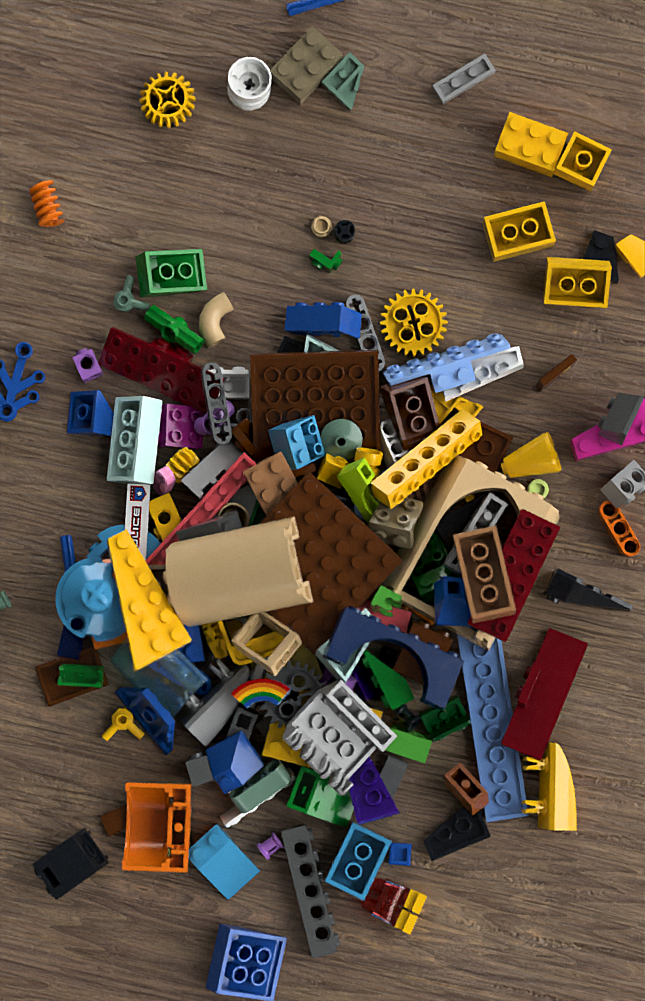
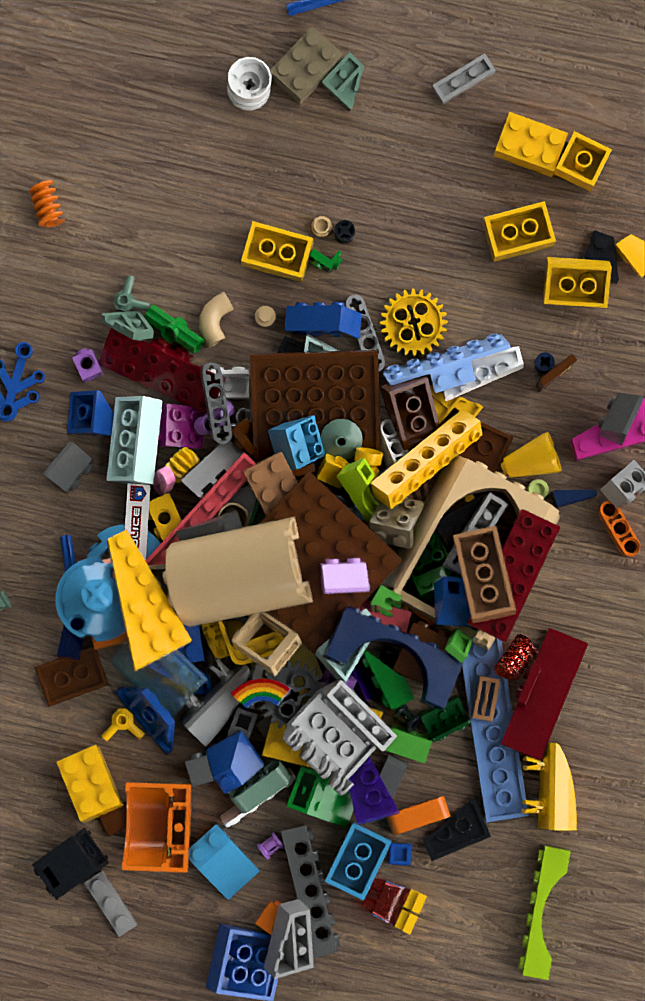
(69, 467): none -> dark grey slope
(81, 675): green hinge -> none
(89, 783): none -> yellow brick
(111, 903): none -> light grey plate
(129, 324): none -> sand green wing
(154, 89): yellow gear -> none
(170, 272): green slope -> none
(265, 316): none -> tan plate
(268, 916): none -> orange brick
(277, 251): none -> yellow brick
(290, 941): none -> light grey wedge
(344, 577): none -> slope
(418, 815): none -> orange beam
(459, 644): none -> bright green tile
(466, 788): dark orange brick -> none
(477, 697): none -> medium nougat tile
(515, 658): none -> clear red piece
(544, 356): none -> dark blue bush
(552, 867): none -> lime arch
(567, 497): none -> dark blue slope
(569, 589): black wedge -> none

